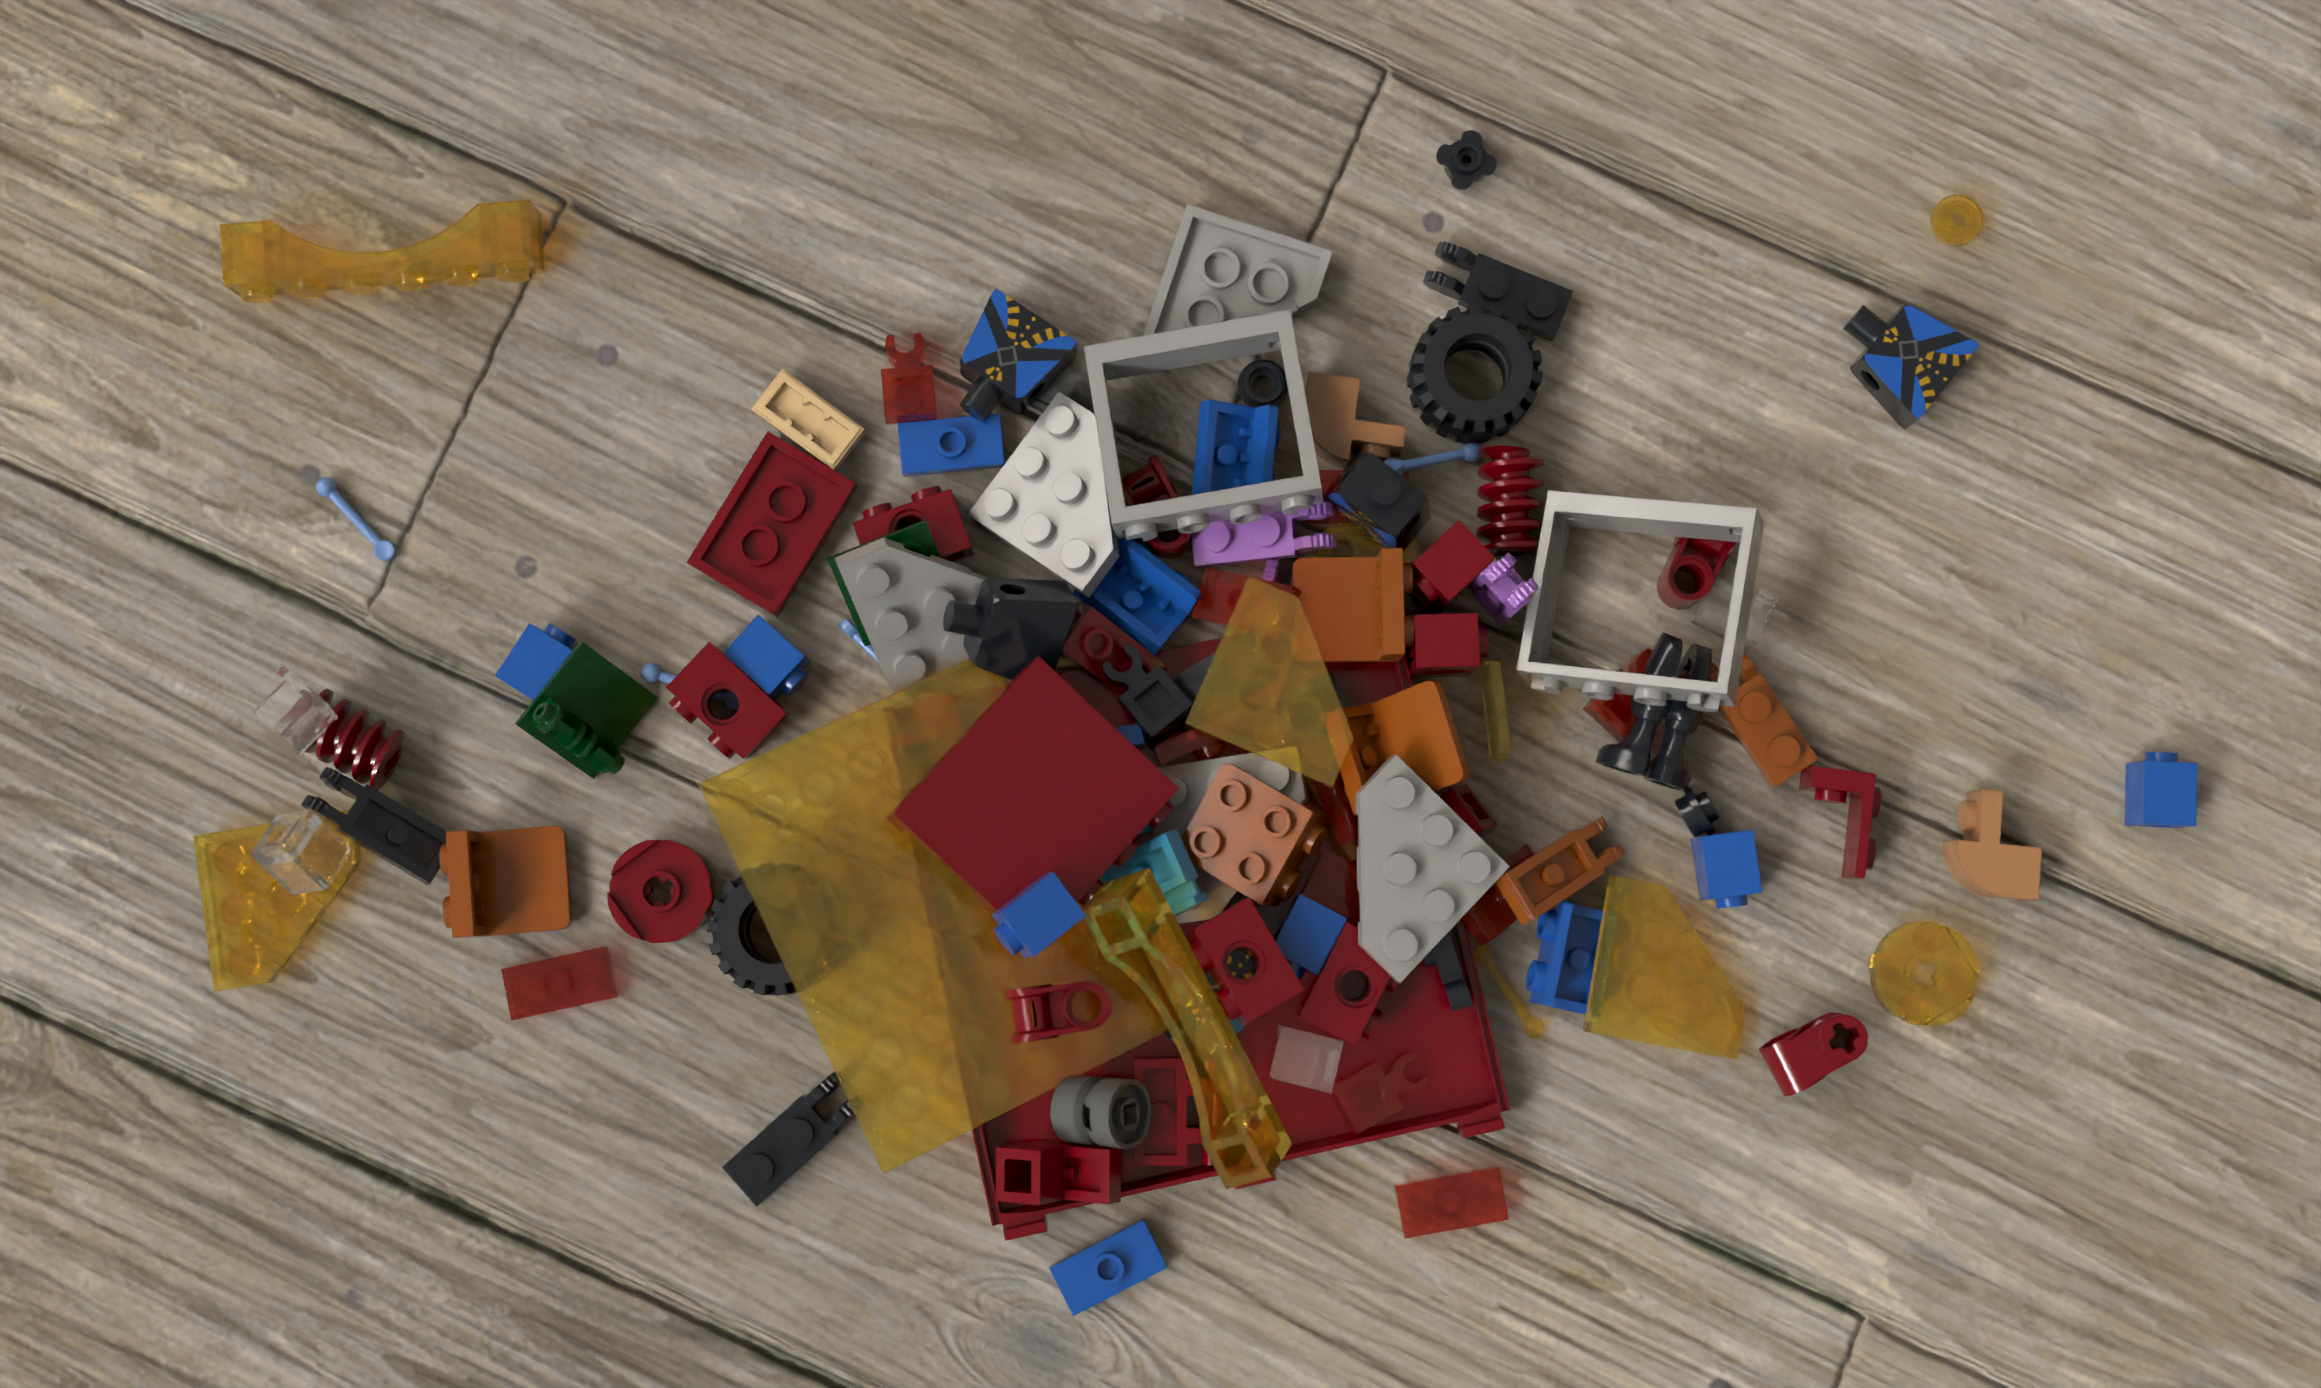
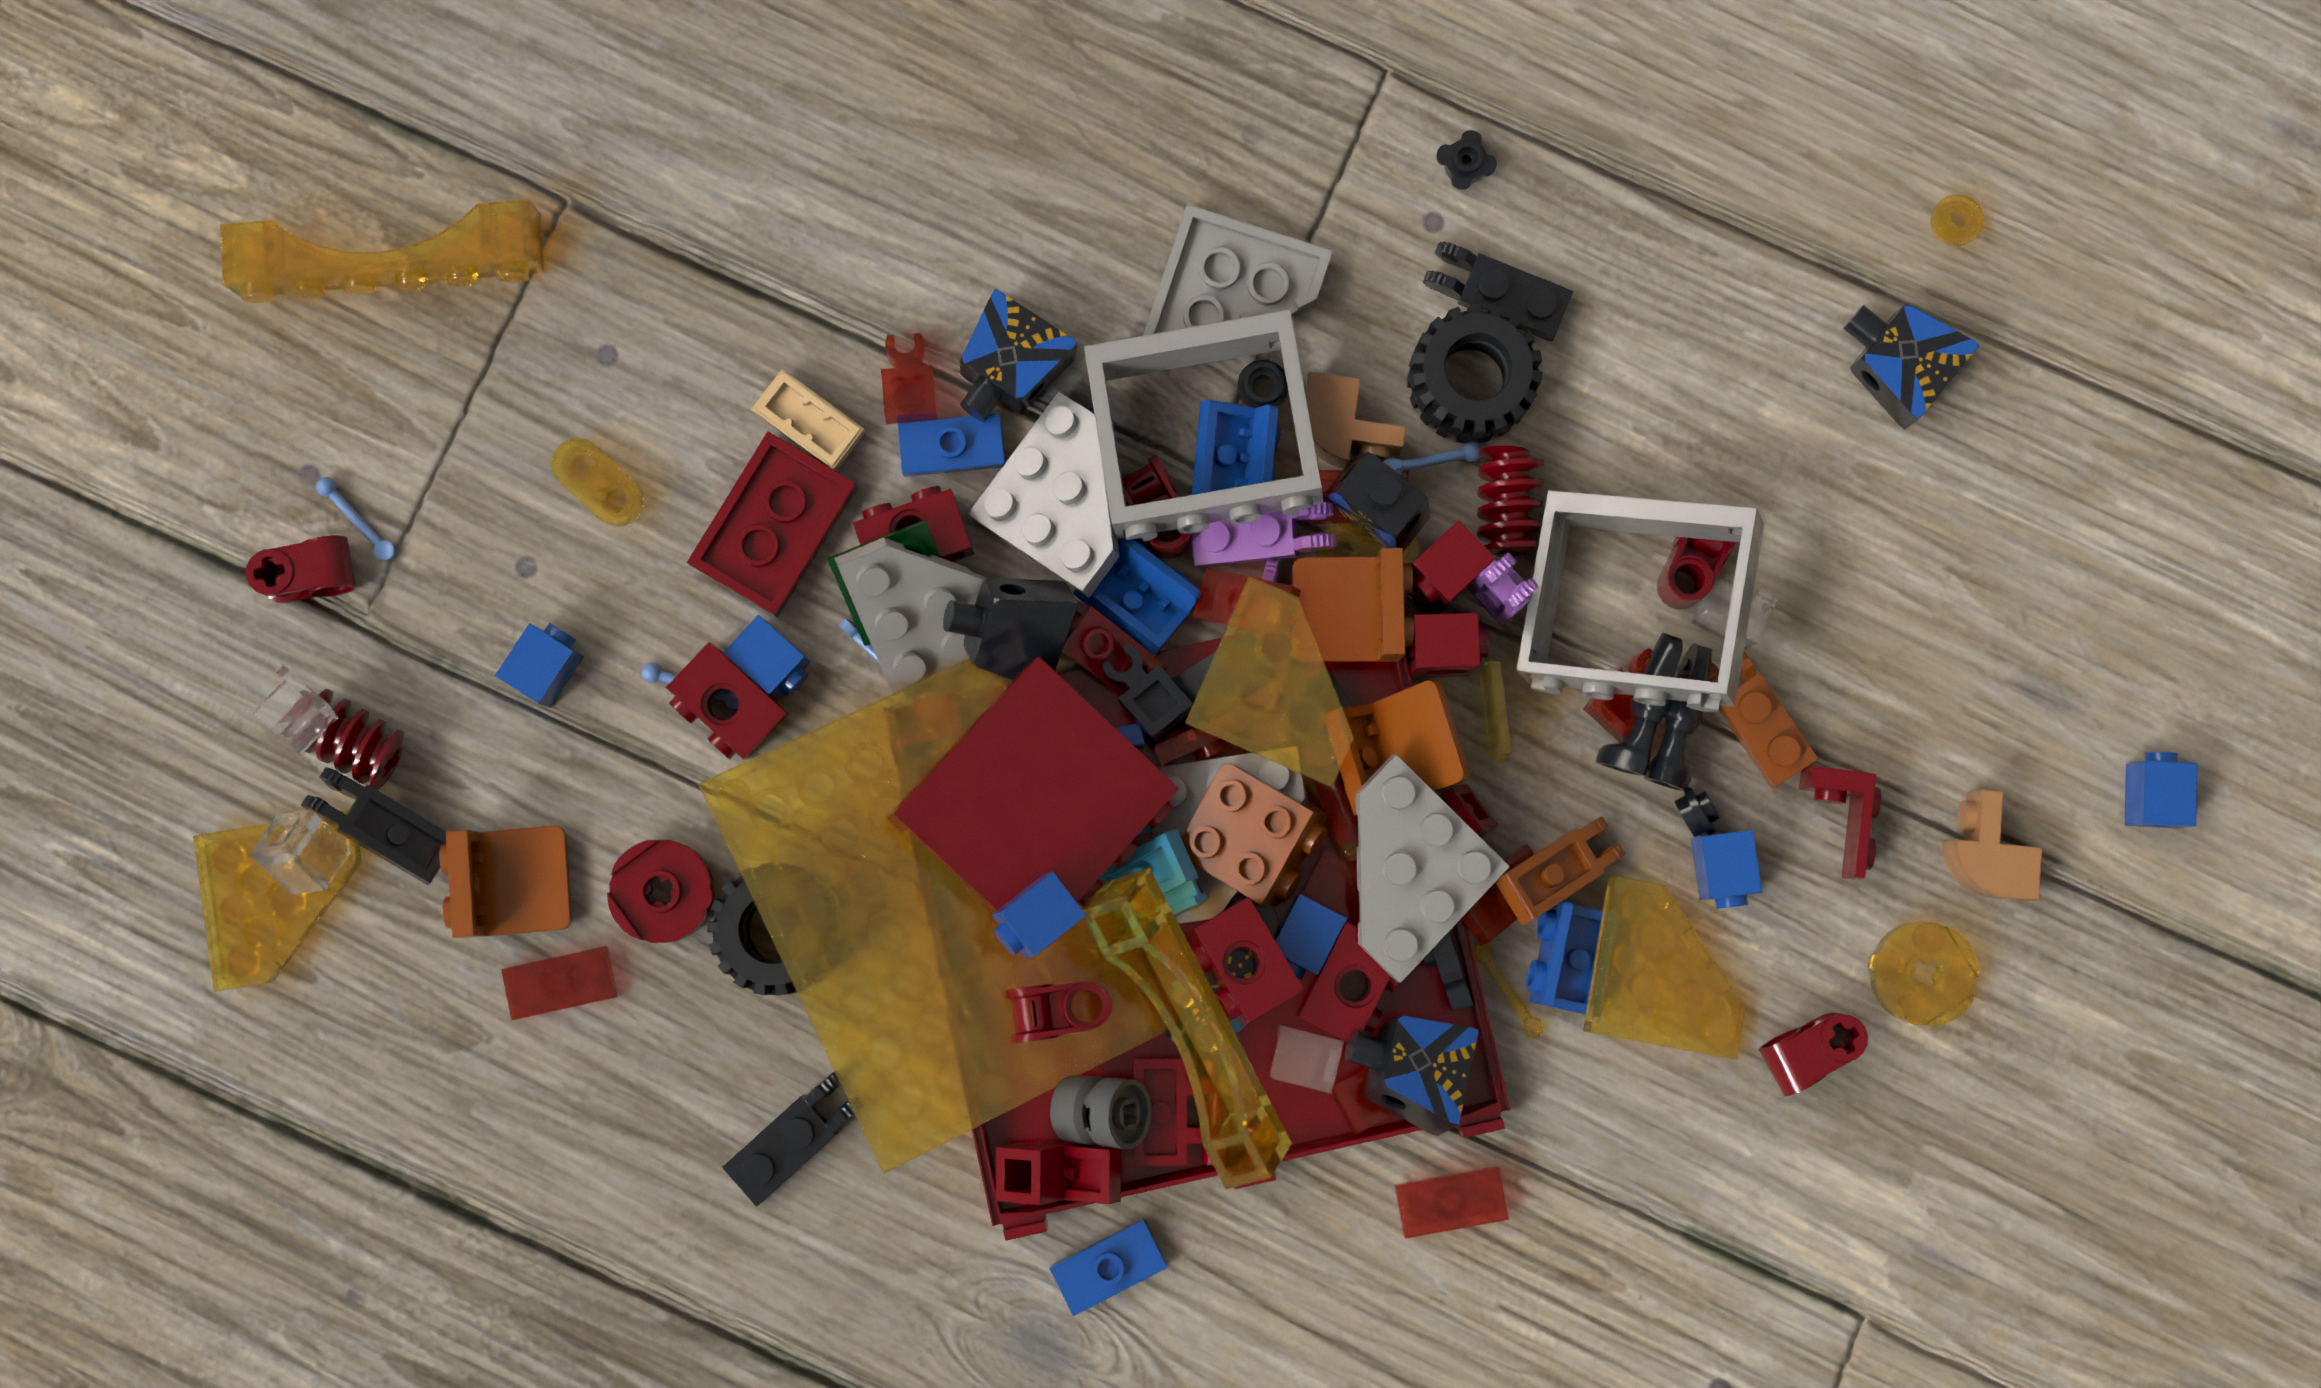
(311, 570): none -> dark red piece
(587, 711): dark green hinge -> none
(599, 483): none -> clear yellow plate
(1417, 1069): none -> torso

